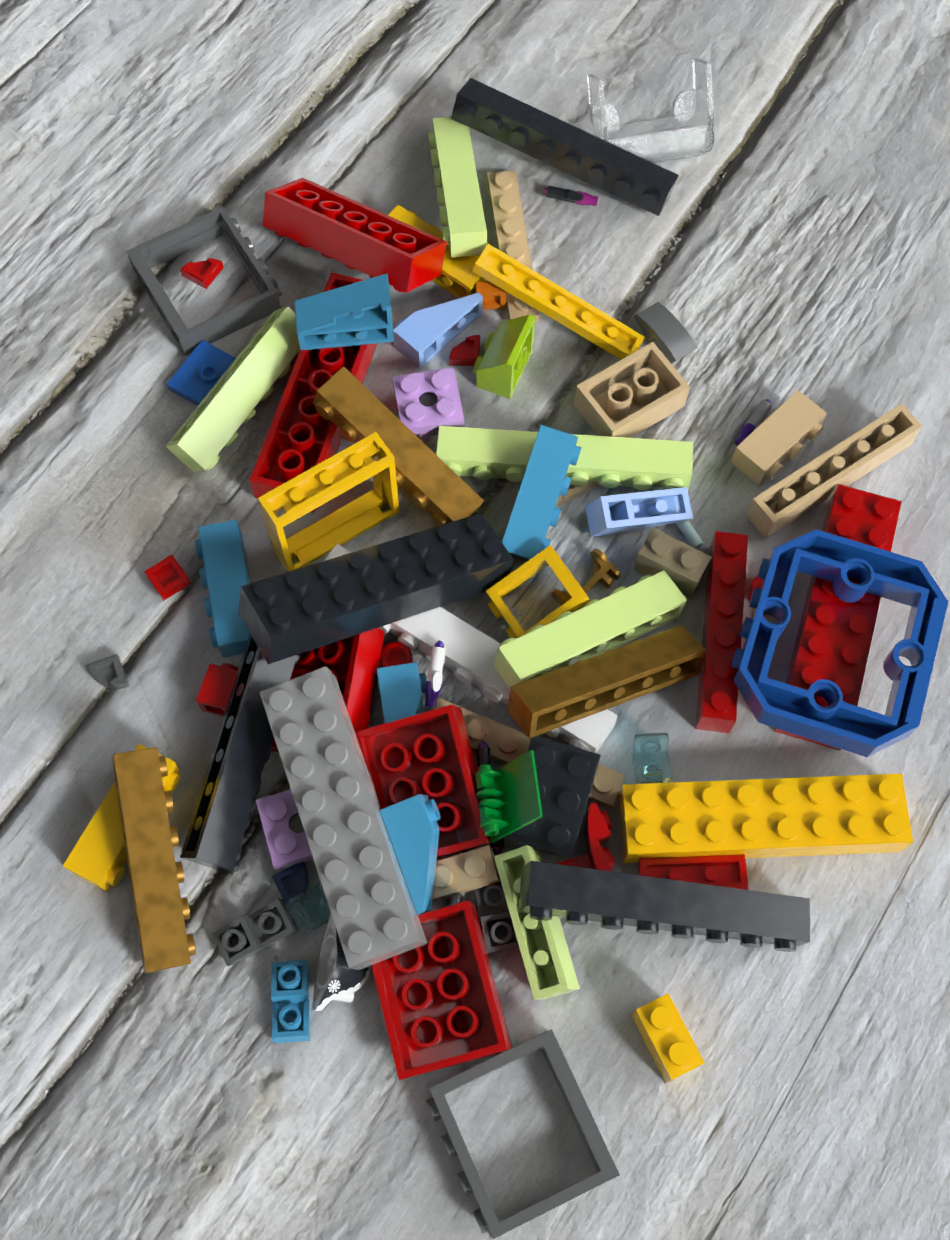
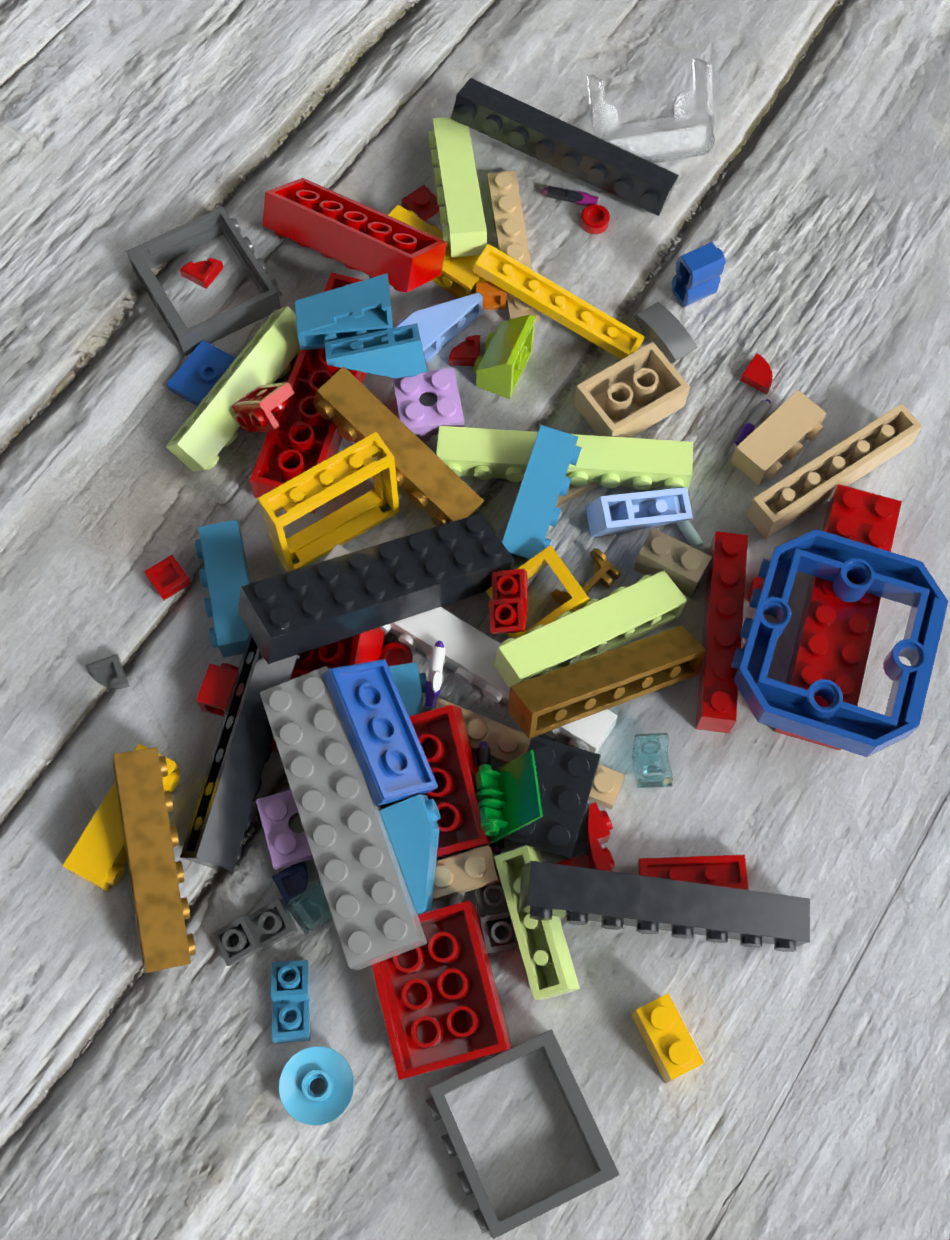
(256, 408): none -> red bracket
(298, 1077): none -> medium azure dish
(333, 976): white hat -> none
(380, 731): none -> blue tile
(384, 353): none -> dark azure slope
(422, 203): none -> red plate
(509, 601): none -> red slope
(595, 219): none -> red tile
(698, 274): none -> blue brick
(758, 374): none -> red tile
(765, 817): yellow brick -> none

